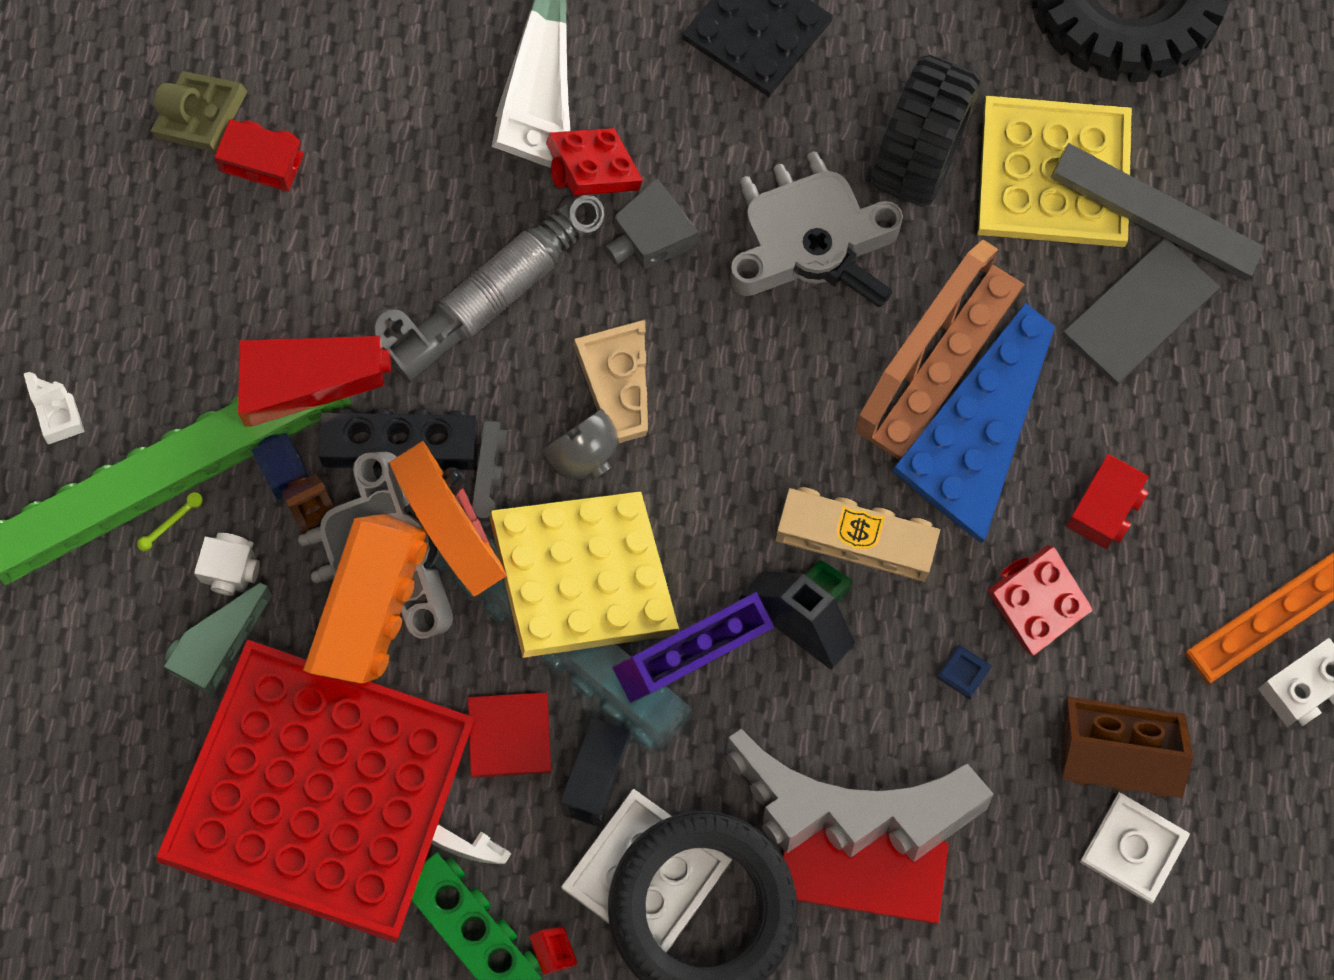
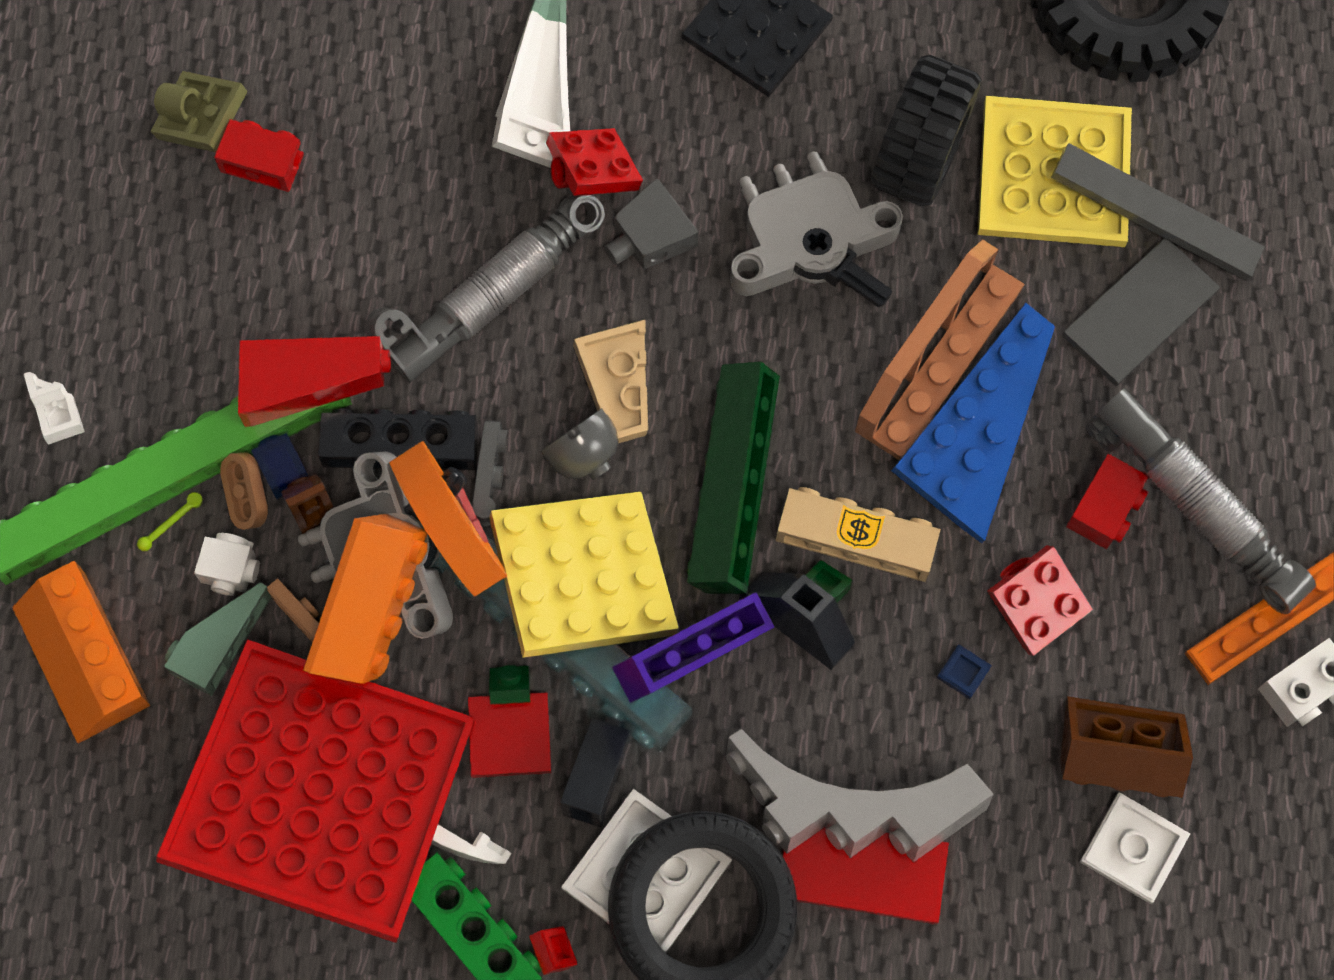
(79, 652): none -> orange slope
(244, 490): none -> medium nougat plate
(300, 612): none -> medium nougat plate
(509, 684): none -> dark green plate
(733, 479): none -> dark green brick
(1202, 499): none -> piece

